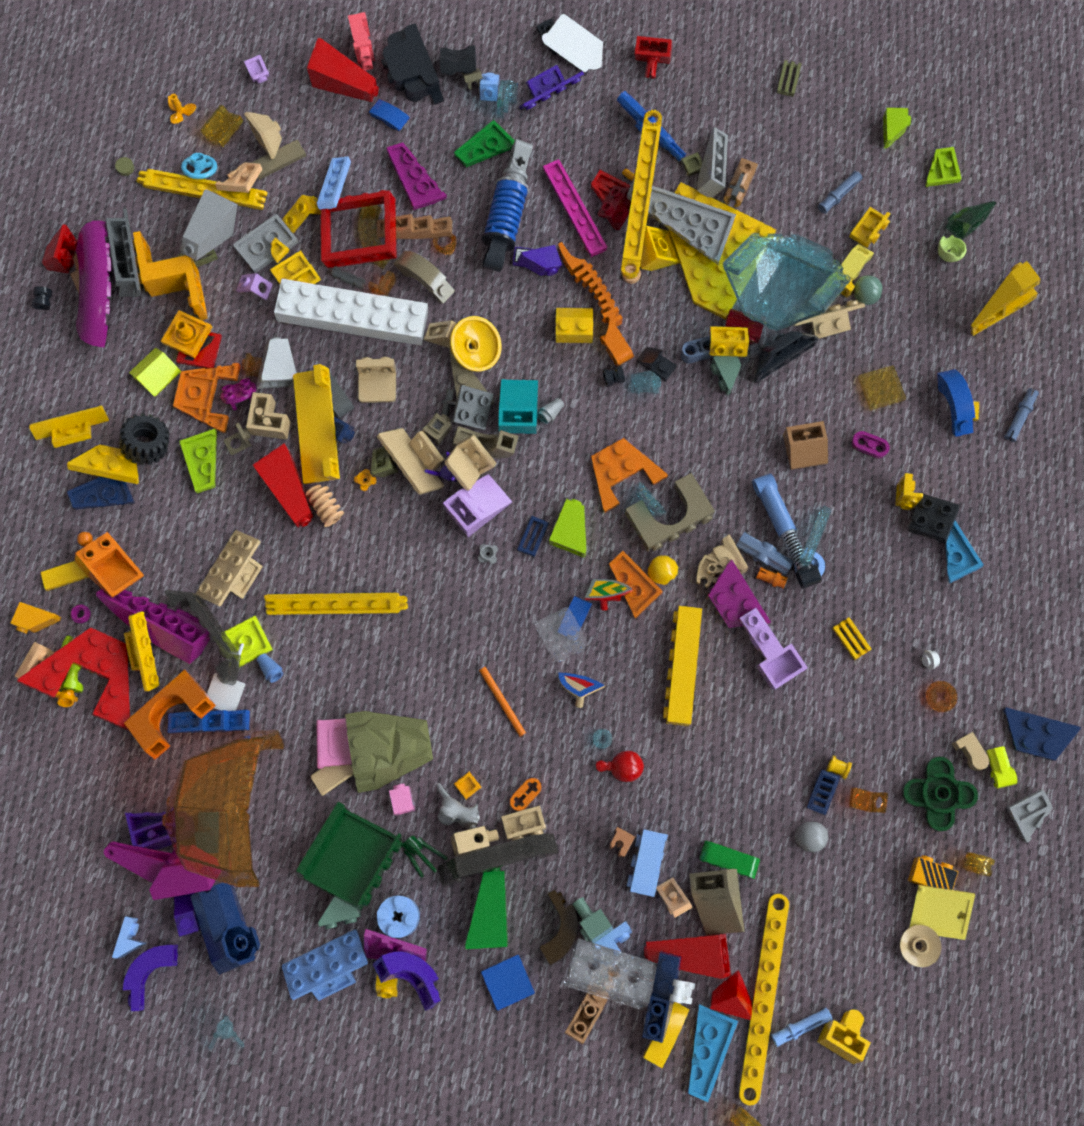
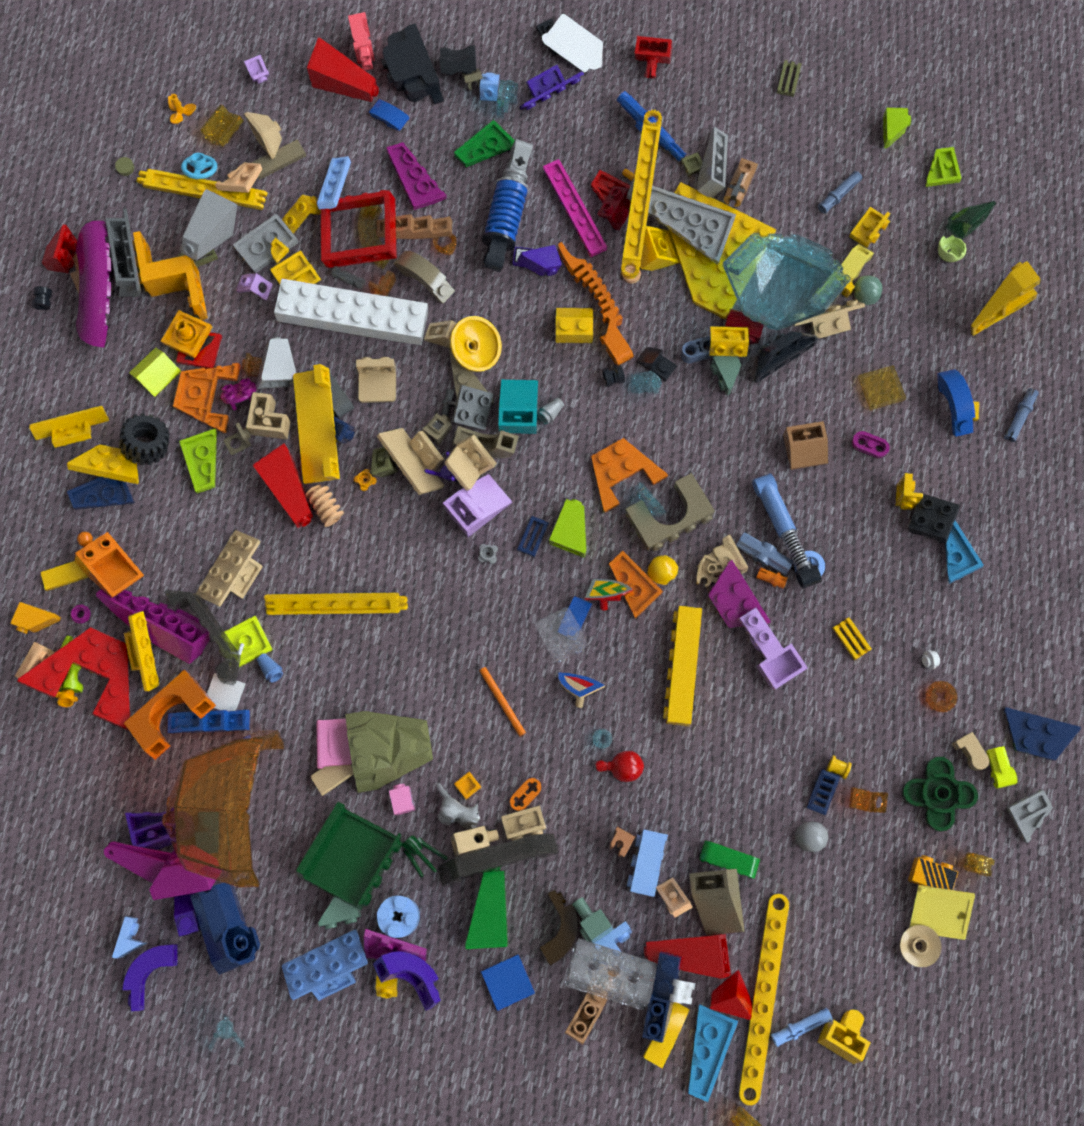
(815, 536): clear light blue axle -> none

